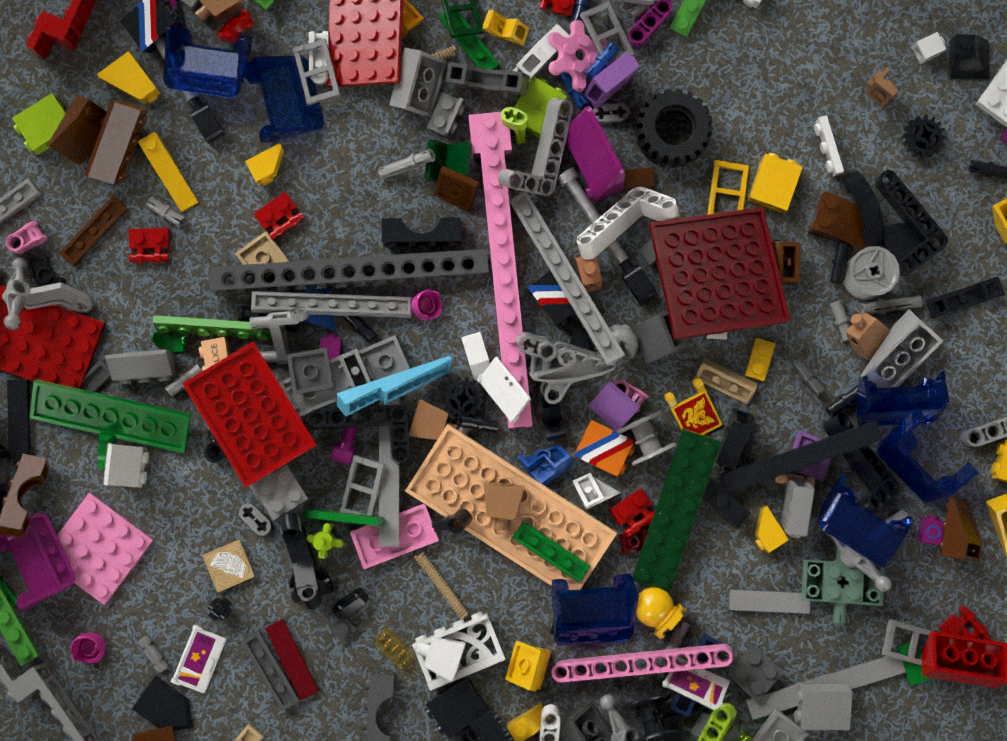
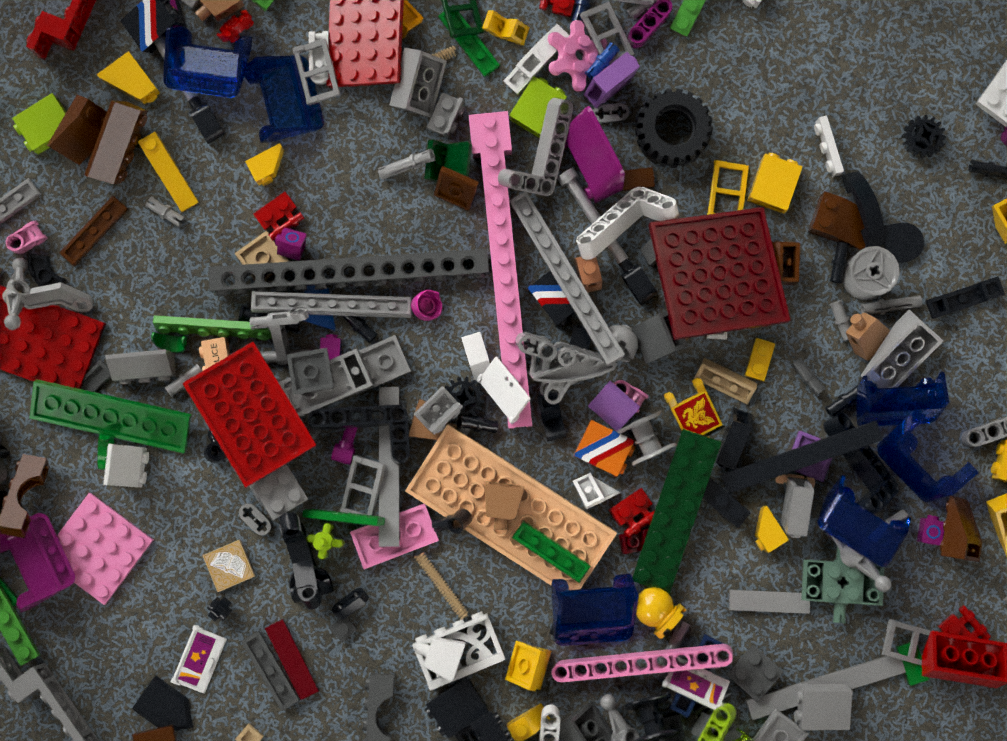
(18, 418): black tile -> none
(88, 648): dark pink hair -> none
(149, 239): red plate -> none
(153, 654): light grey axle -> none
(291, 243): none -> magenta brick
(392, 386): medium azure slope -> none
(399, 643): clear yellow slope -> none
(438, 411): none -> light grey bracket
(446, 232): black arch -> none
(487, 79): dark grey arch -> none
(517, 123): lime piece -> none
(547, 463): blue slope -> none
(575, 95): blue pin -> none
(880, 89): medium nougat bracket -> none
(912, 222): black beam -> none
(929, 47): white brick -> none
(968, 57): black slope -> none

